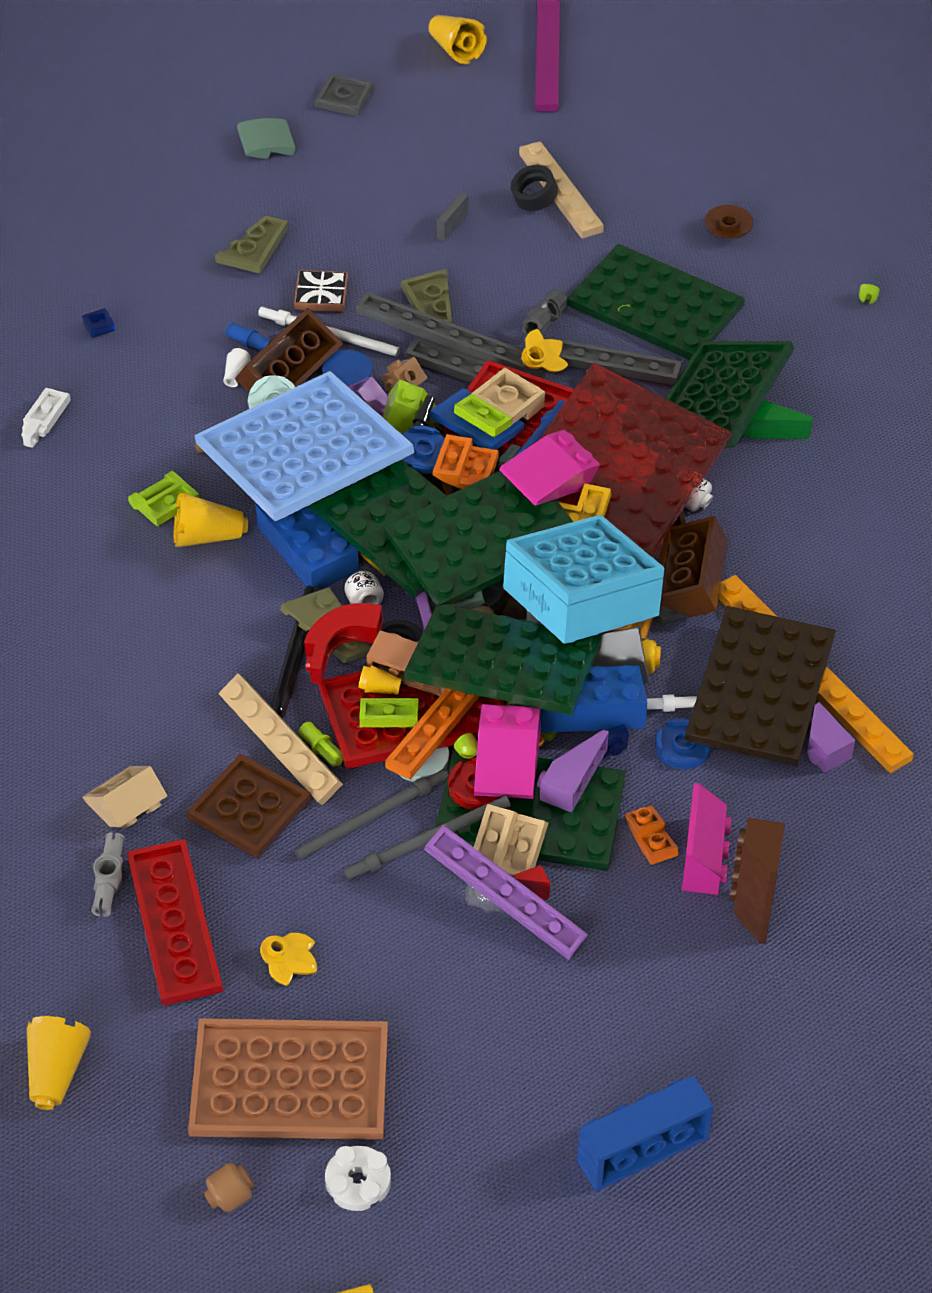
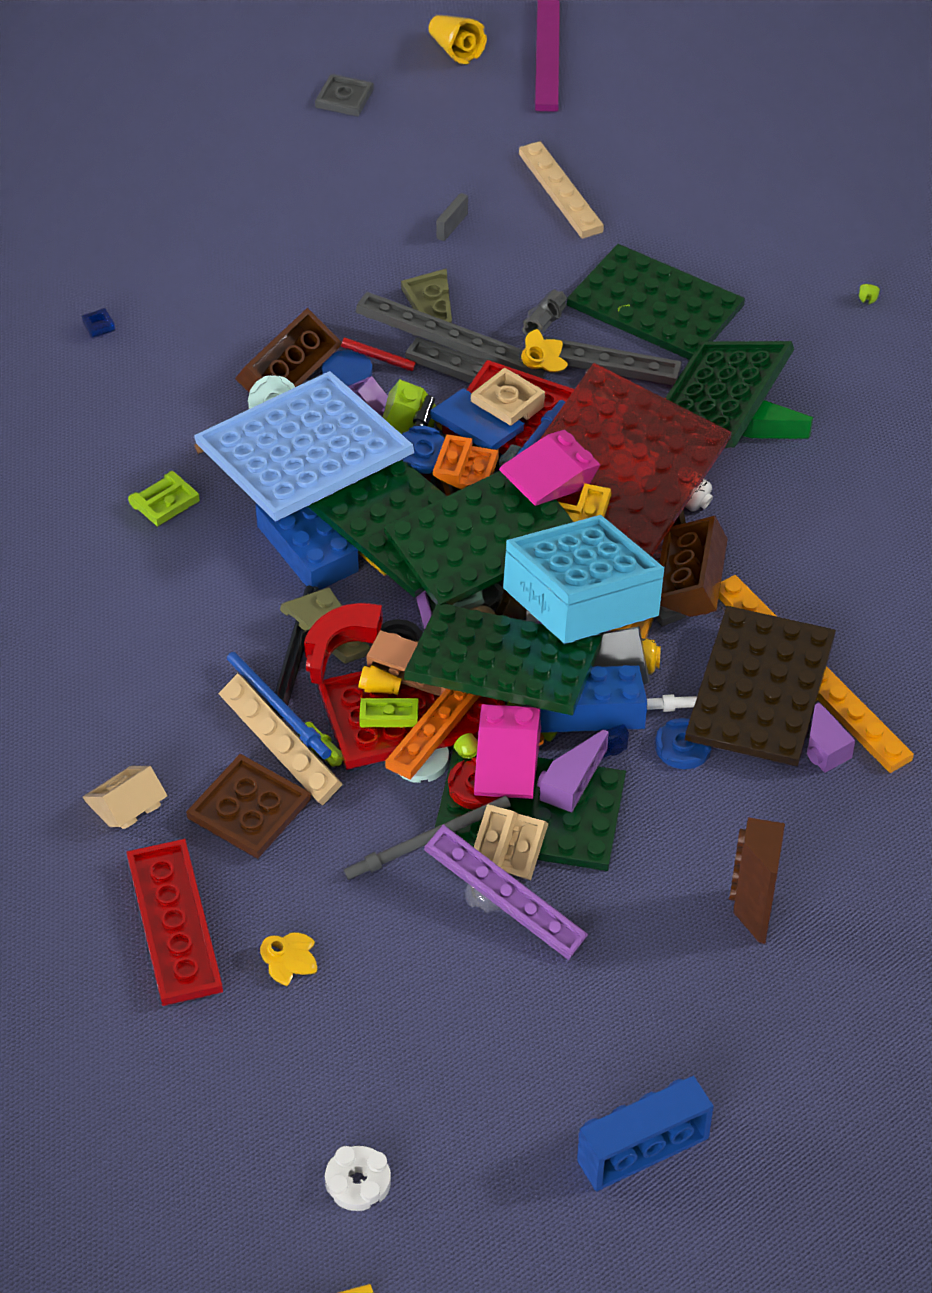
(43, 415): white hinge -> none
(53, 1058): yellow cone -> none
(107, 885): light grey pin -> none
(206, 522): yellow cone -> none
(229, 1187): medium nougat head -> none
(235, 362): white cone -> none
(249, 337): blue pin -> none
(256, 246): olive wing -> none
(266, 136): sand green slope -> none
(285, 318): white bar -> none
(289, 1079): nougat plate -> none
(308, 735): none -> blue bar
(321, 291): tile -> none
(364, 588): white head -> none
(378, 354): none -> red bar
(405, 370): medium nougat brick -> none
(419, 788): dark grey bar -> none
(483, 415): lime plate -> none
(530, 175): black tyre -> none
(535, 880): red slope -> none
(650, 834): orange slope -> none
(706, 843): dark pink slope -> none
(728, 221): reddish brown dish -> none

